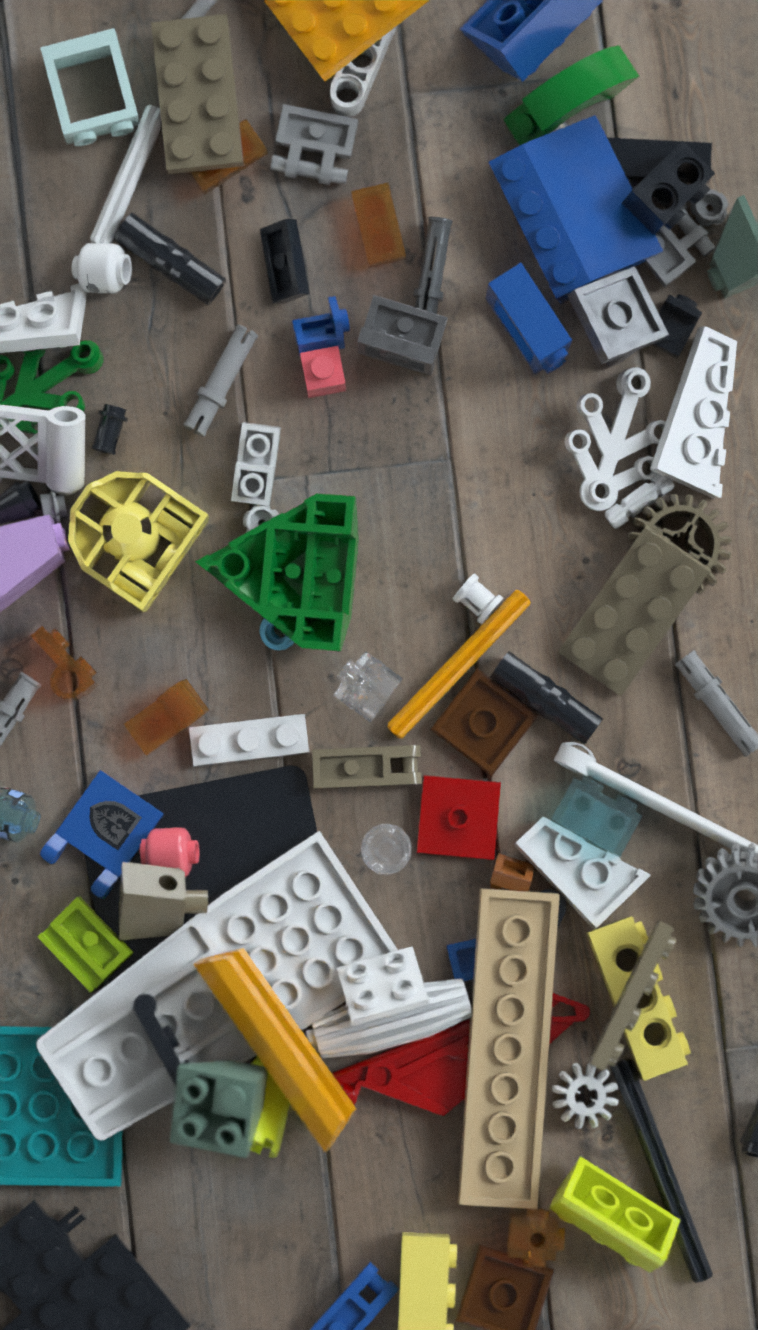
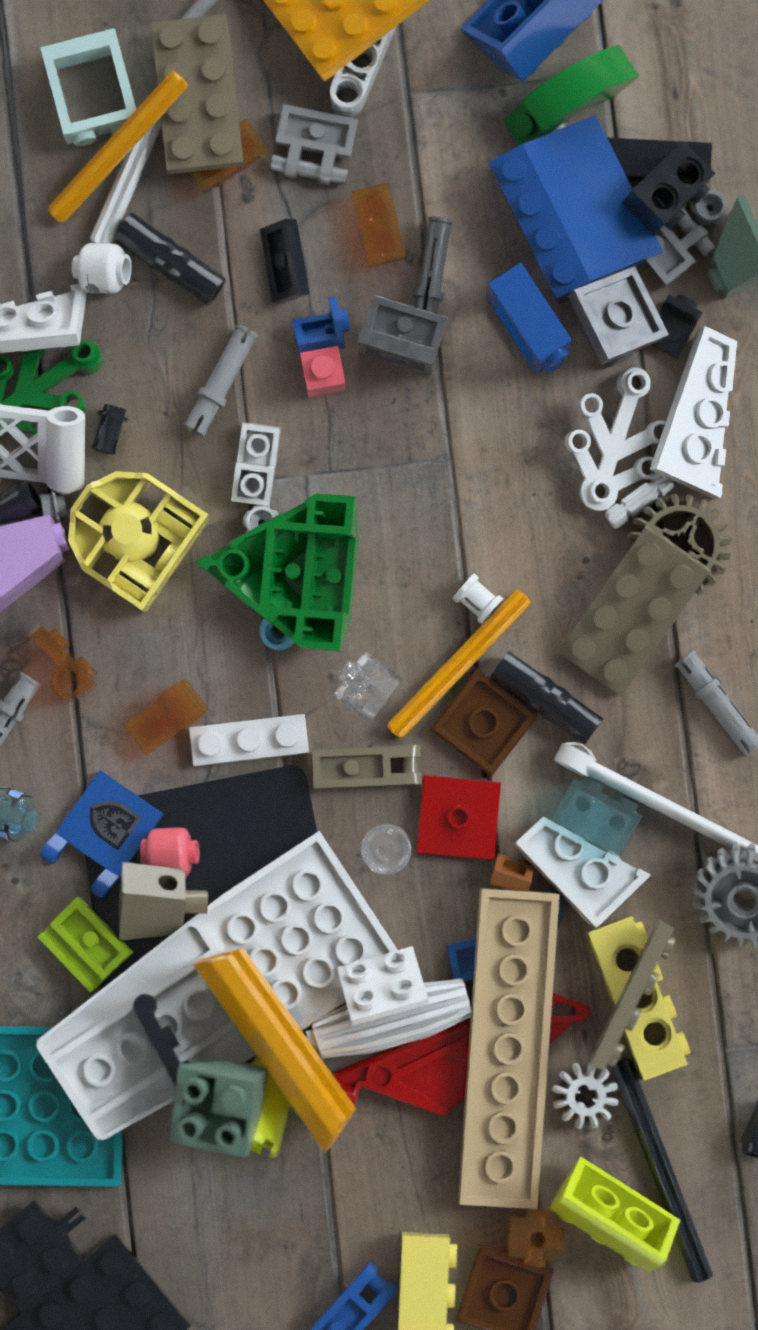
(117, 146): none -> light orange axle

